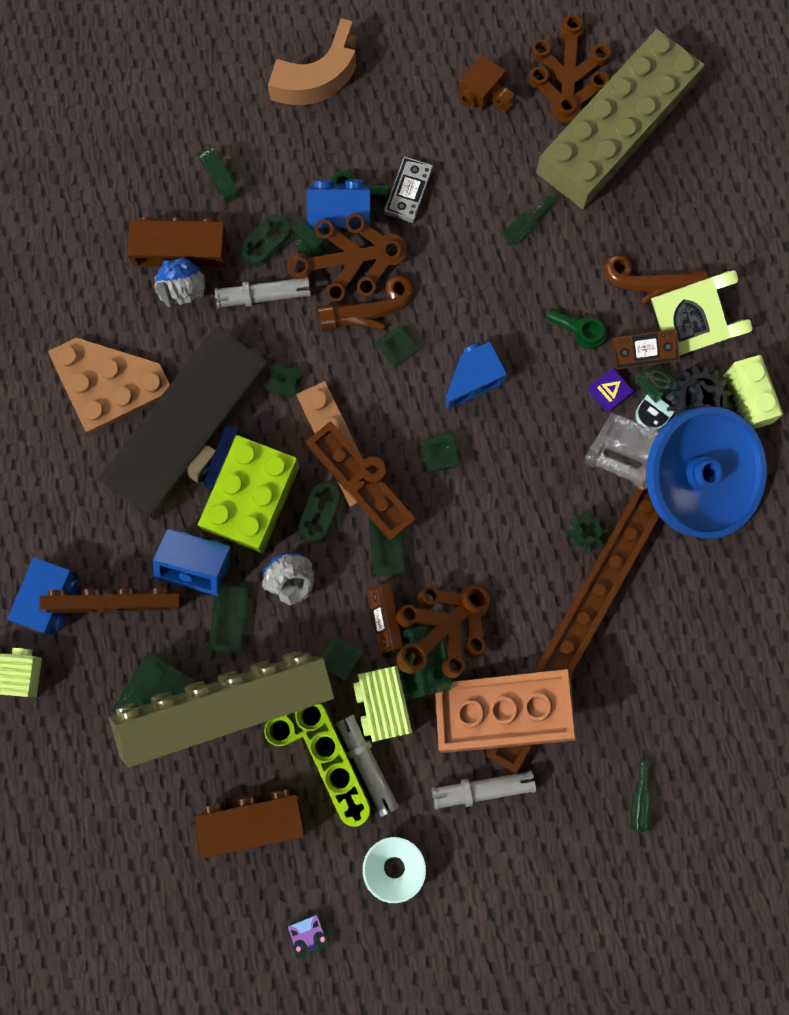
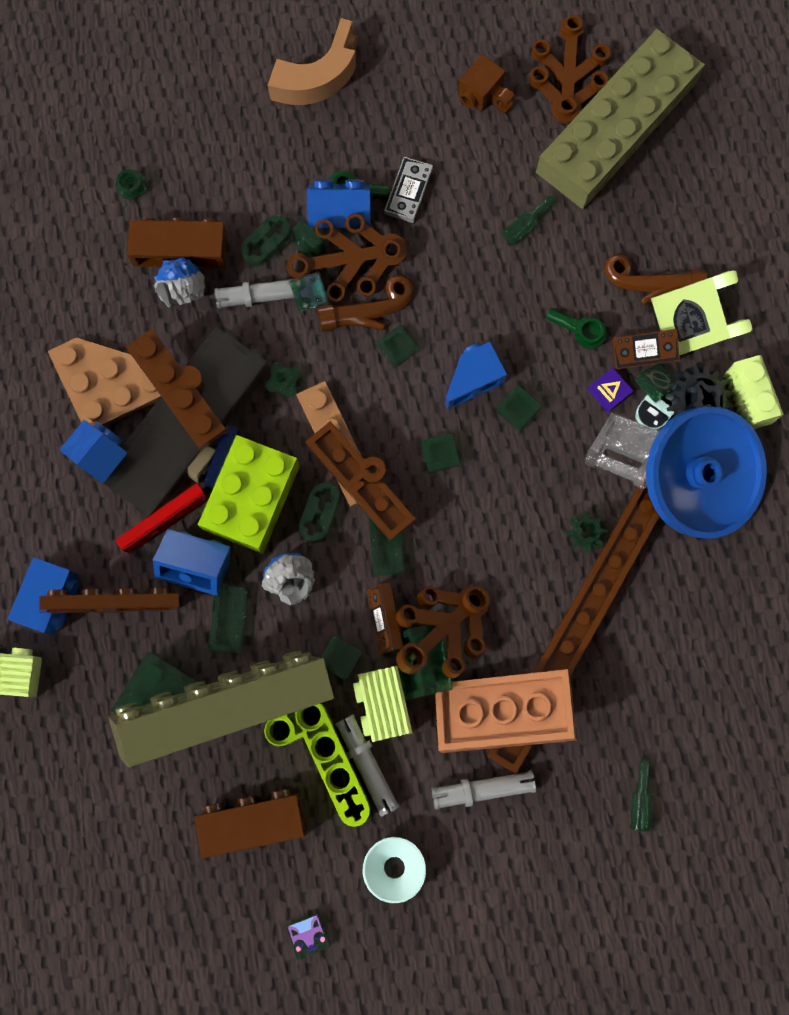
(94, 450): none -> blue brick
(127, 177): none -> clear green plate
(162, 519): none -> red tile
(178, 388): none -> reddish brown hinge
(218, 174): clear green beam -> none
(308, 292): none -> tile
(518, 408): none -> clear green plate

